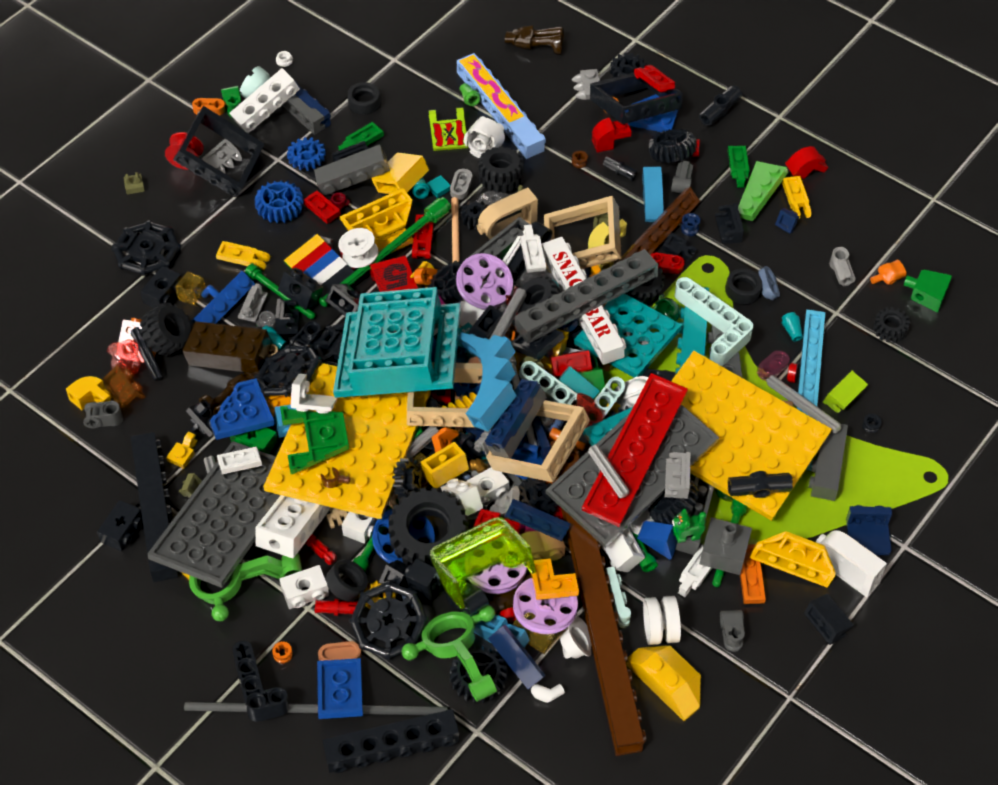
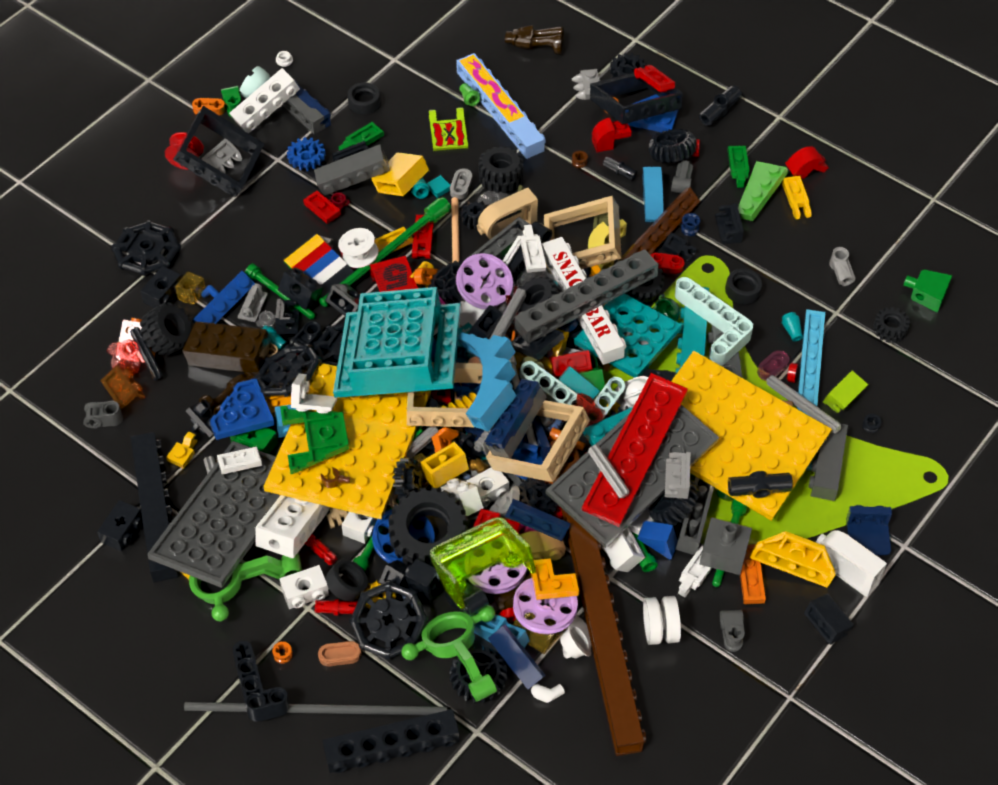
(87, 390): yellow brick -> none
(133, 183): olive tile -> none
(190, 485): olive tile -> none
(242, 255): yellow hinge -> none
(279, 206): blue gear -> none
(339, 688): blue plate -> none
(381, 215): yellow wedge -> none
(484, 135): white brick -> none
(619, 598): light aqua plate -> none
(668, 678): yellow wedge -> none
(688, 525): green animal -> none
(769, 283): sand blue plate -> none
(787, 220): dark blue tile -> none
(889, 273): orange piece -> none

